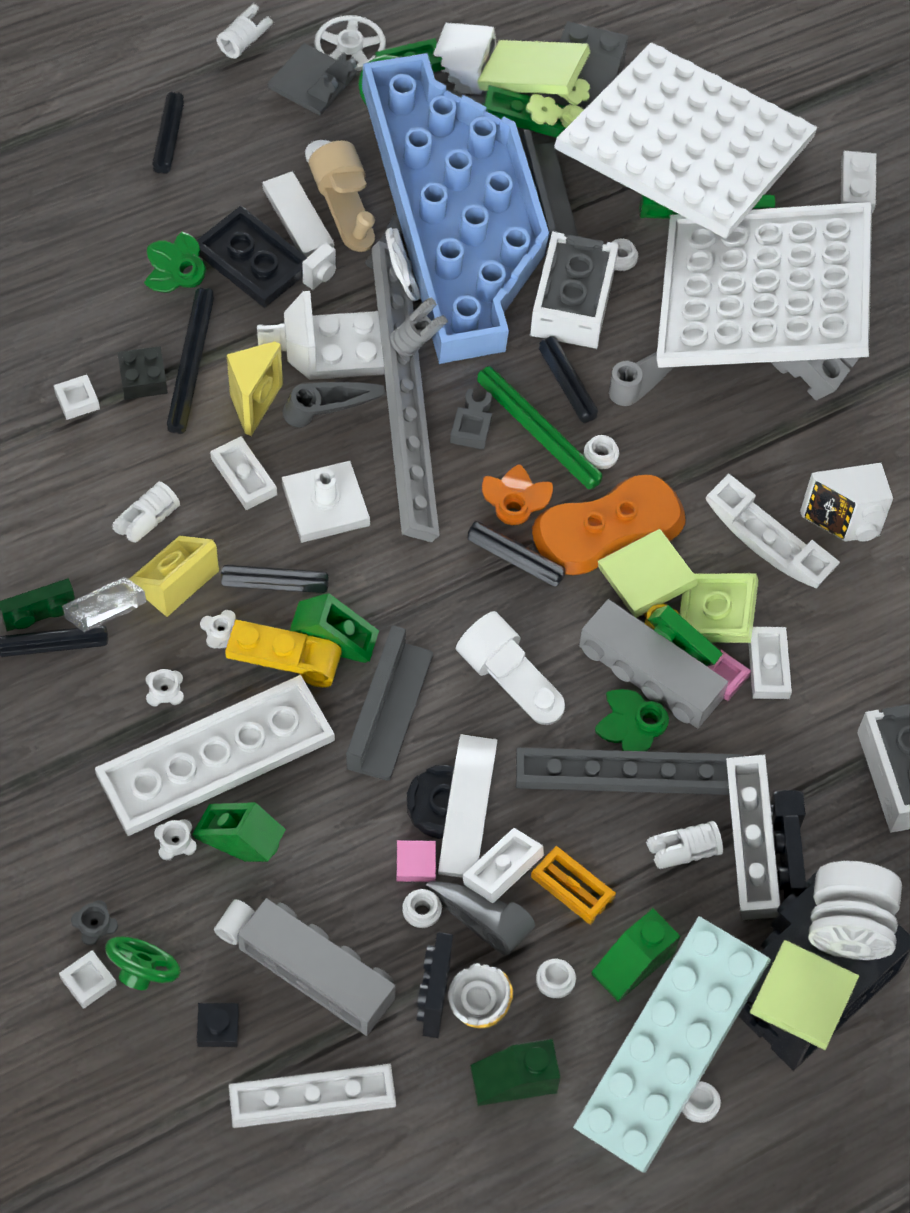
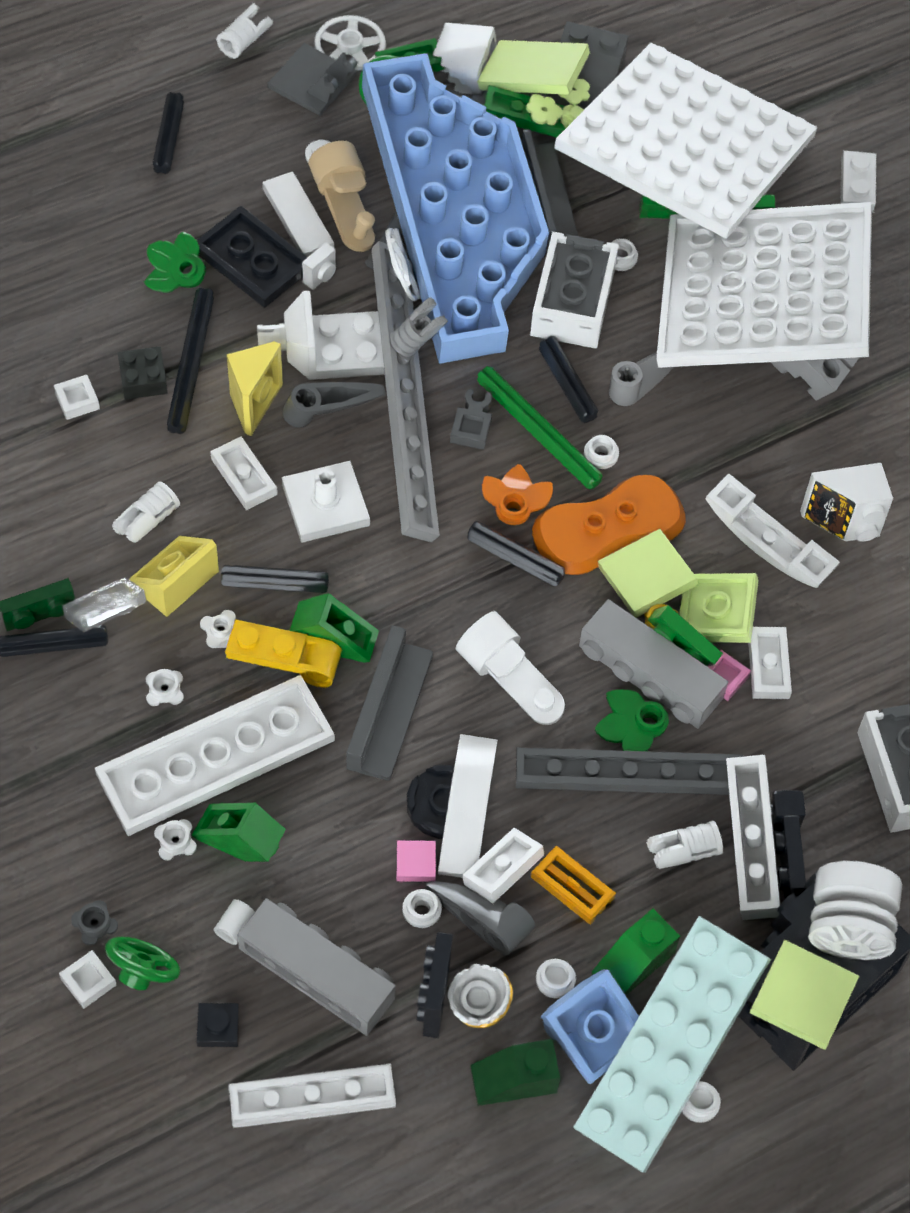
(591, 1023): none -> light blue slope

